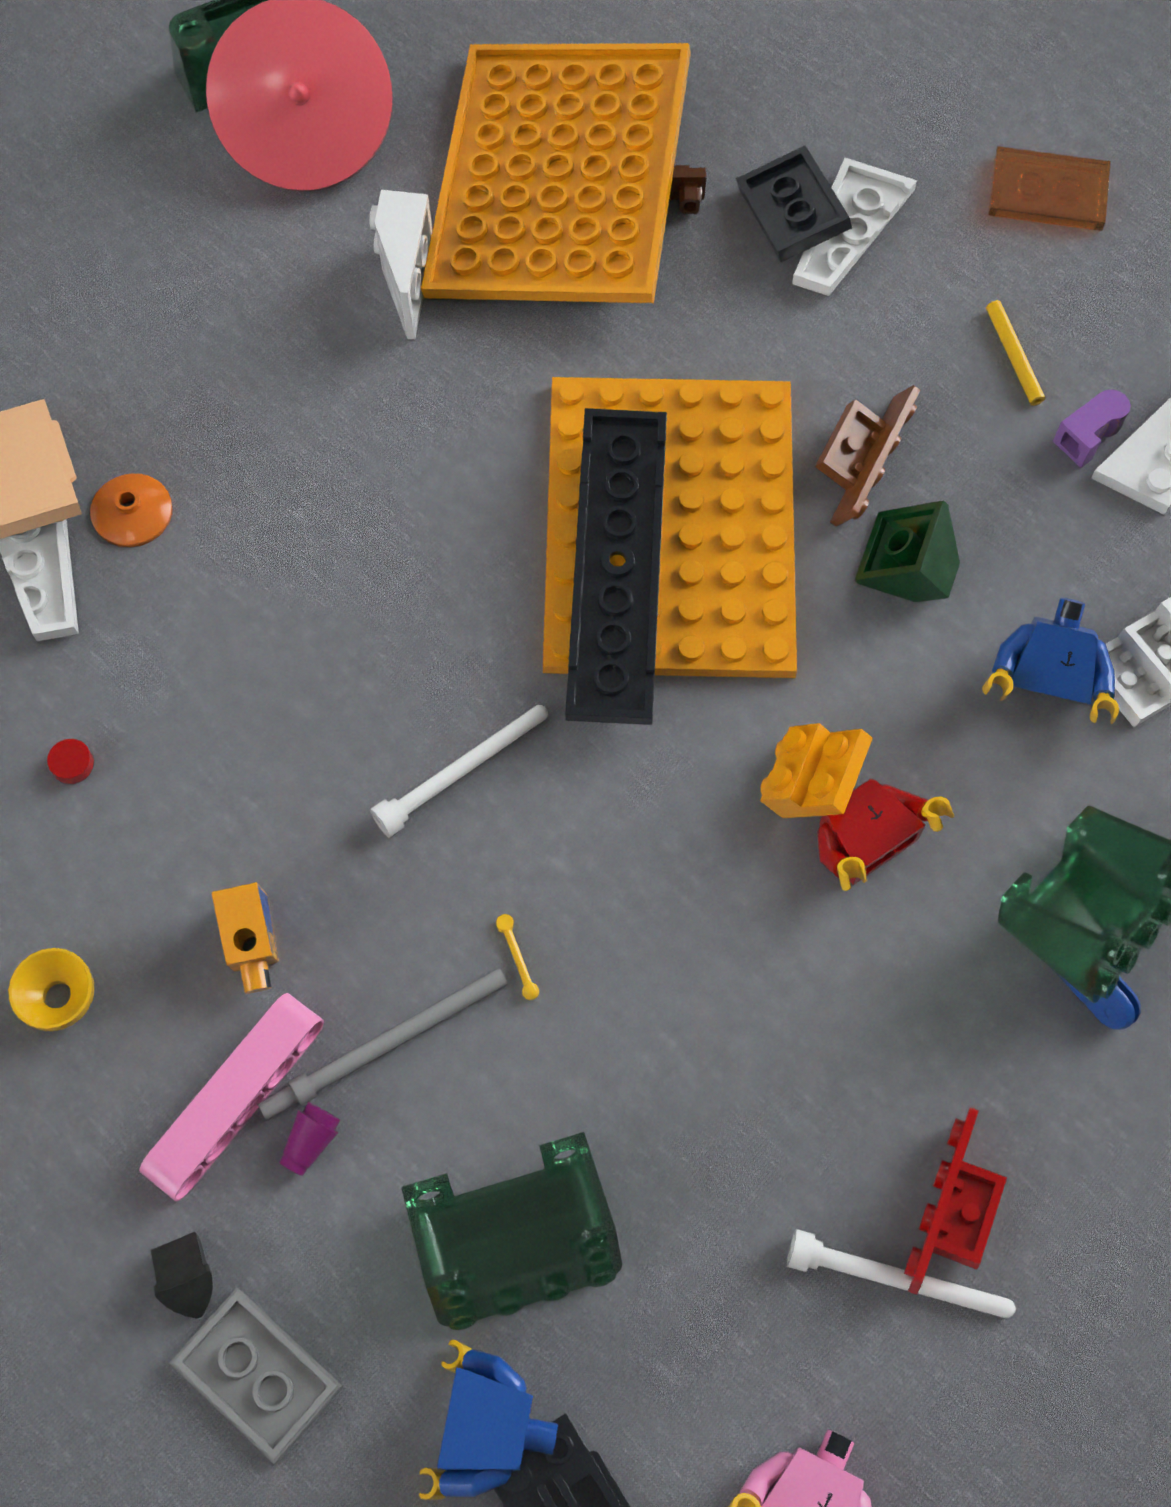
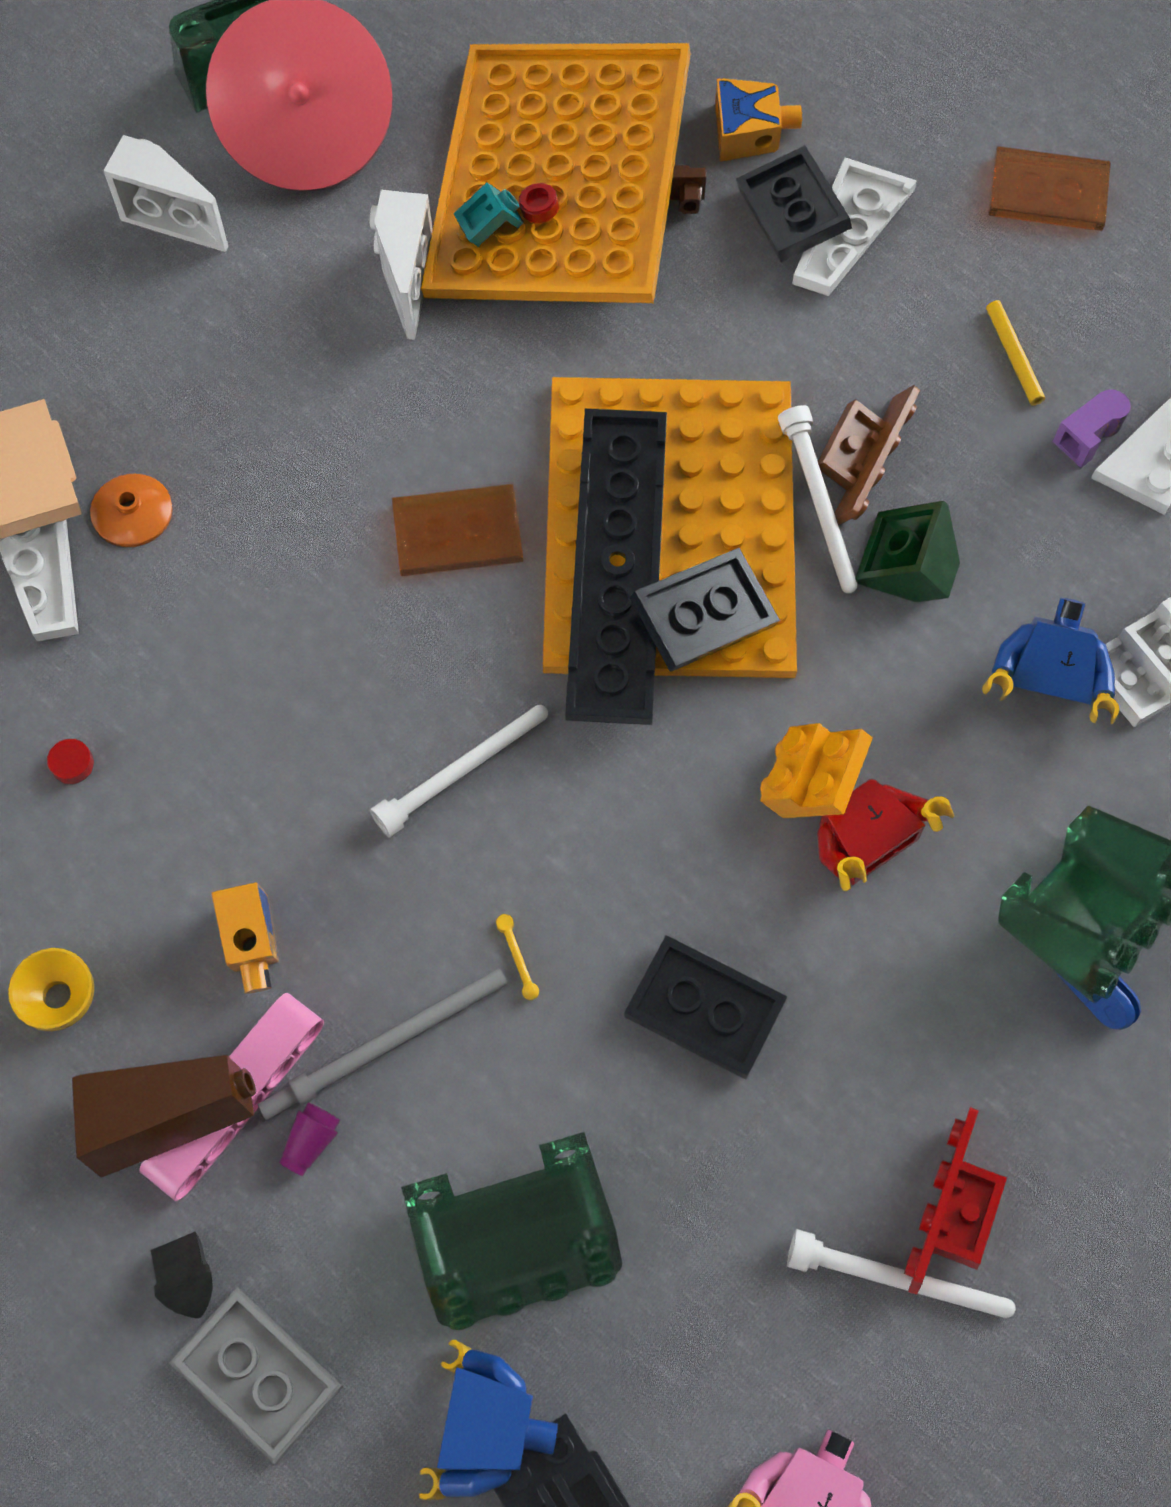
(155, 1108): none -> reddish brown slope
(162, 195): none -> white slope
(457, 530): none -> clear orange tile
(487, 212): none -> teal bracket
(538, 203): none -> red tile
(704, 609): none -> plate
(705, 1007): none -> black plate
(751, 118): none -> light orange torso
(797, 424): none -> white piece

